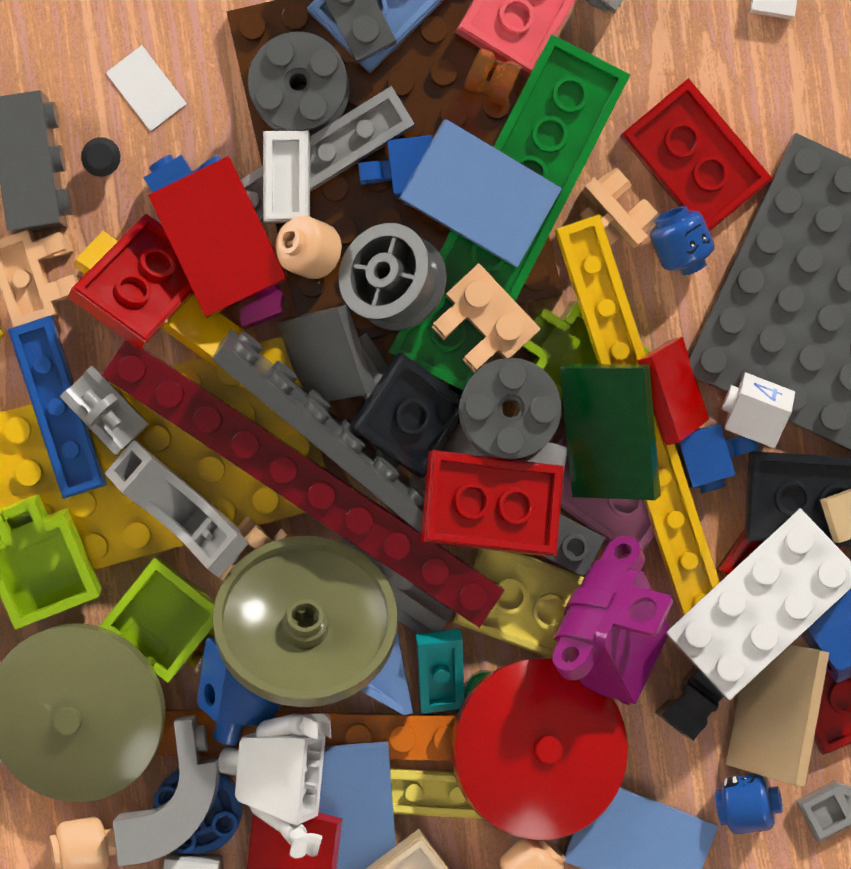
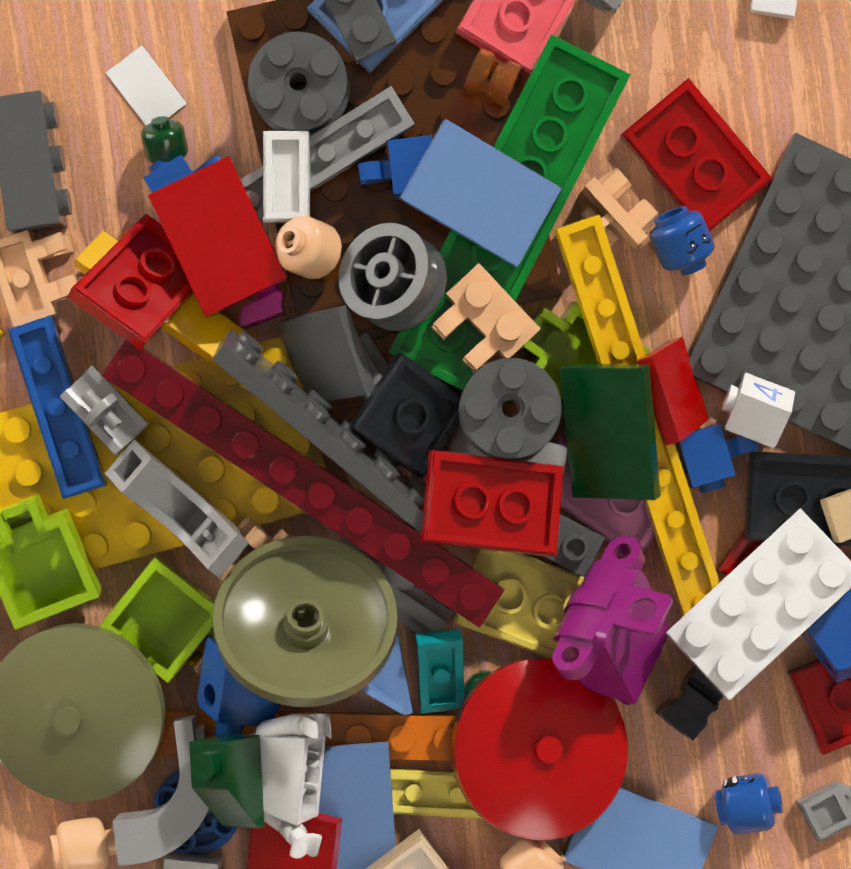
(100, 156): black piece -> none
(164, 140): none -> dark green piece
(229, 778): none -> dark green slope
(779, 716): tan tile -> none

